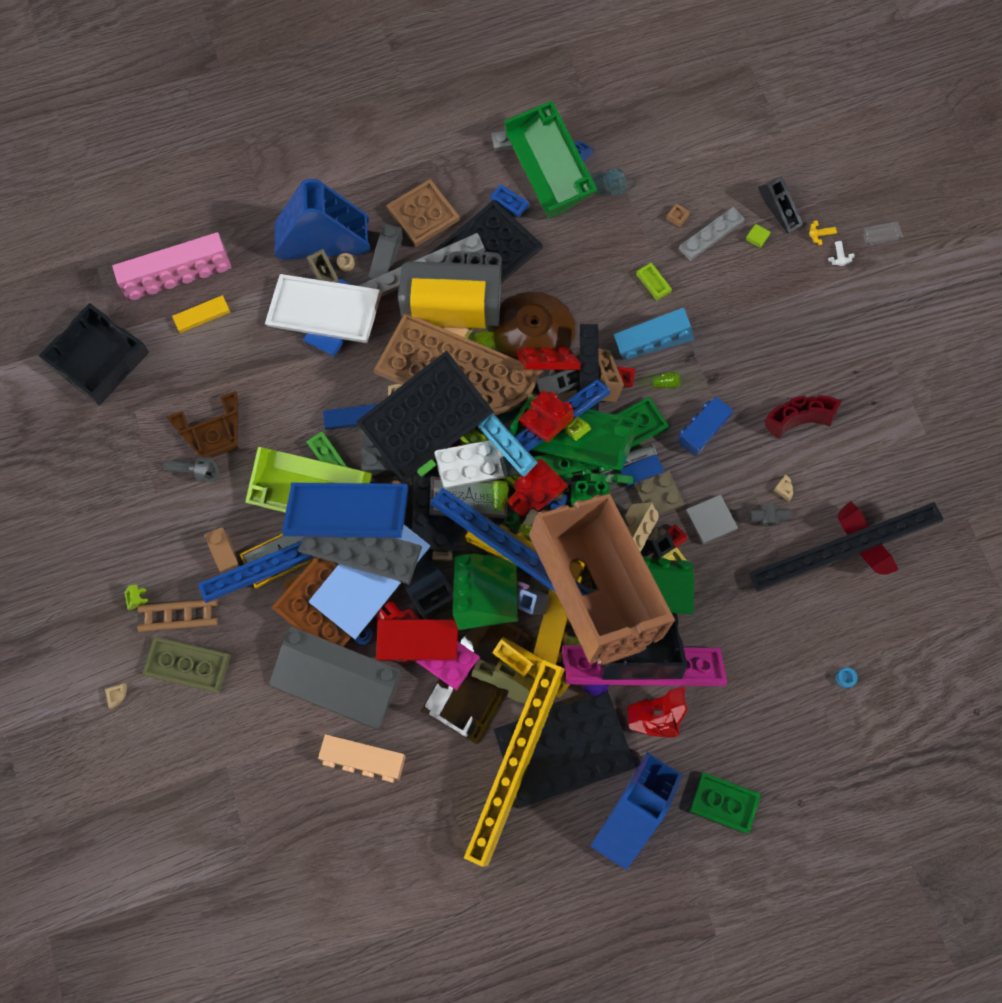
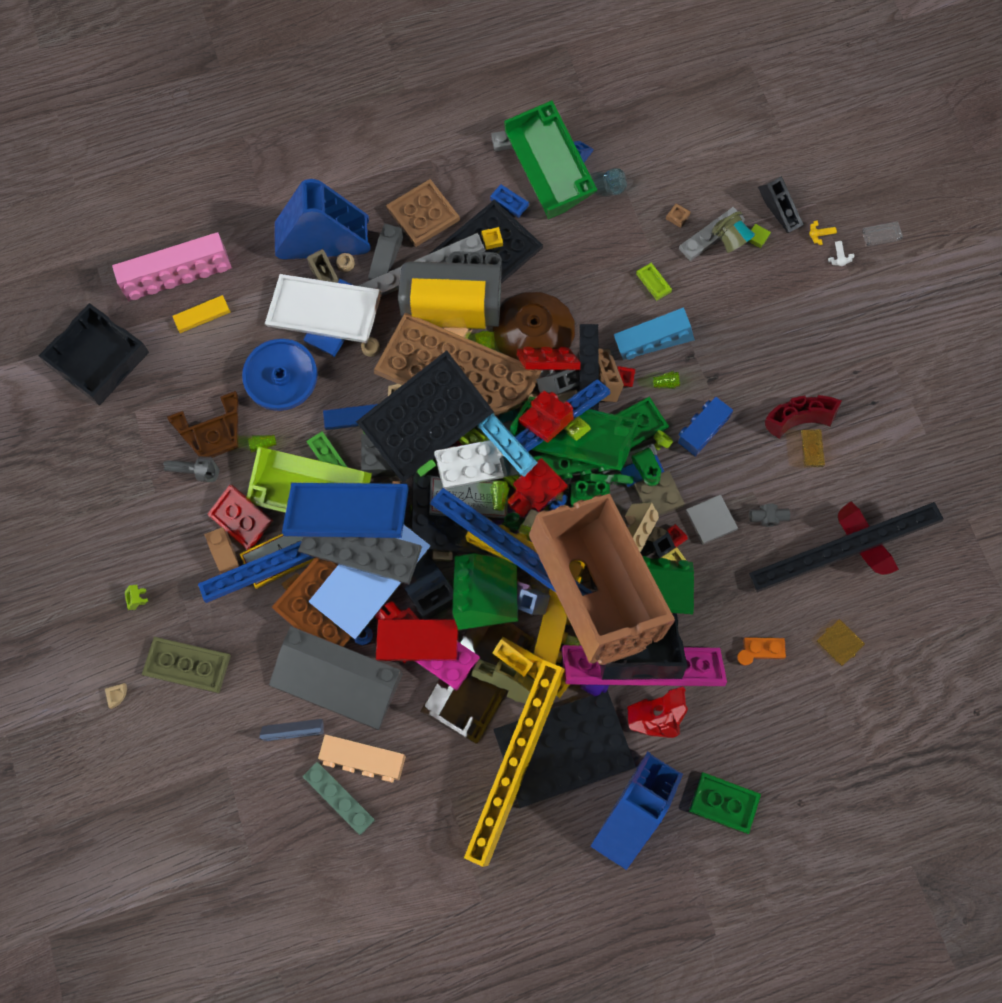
(168, 623): medium nougat bar -> none
(240, 517): none -> tile
(263, 441): none -> clear neon green cone
(279, 374): none -> blue dish
(292, 730): none -> sand blue slope
(338, 798): none -> sand green plate
(371, 348): none -> tan tile
(492, 238): none -> yellow tile
(646, 463): none -> green piece
(662, 440): none -> lime tile
(732, 231): none -> olive hat
(761, 649): none -> orange hinge
(785, 488): tan tile -> none
(812, 448): none -> clear yellow plate
(840, 642): none -> clear yellow piece
(846, 677): dark azure tile -> none

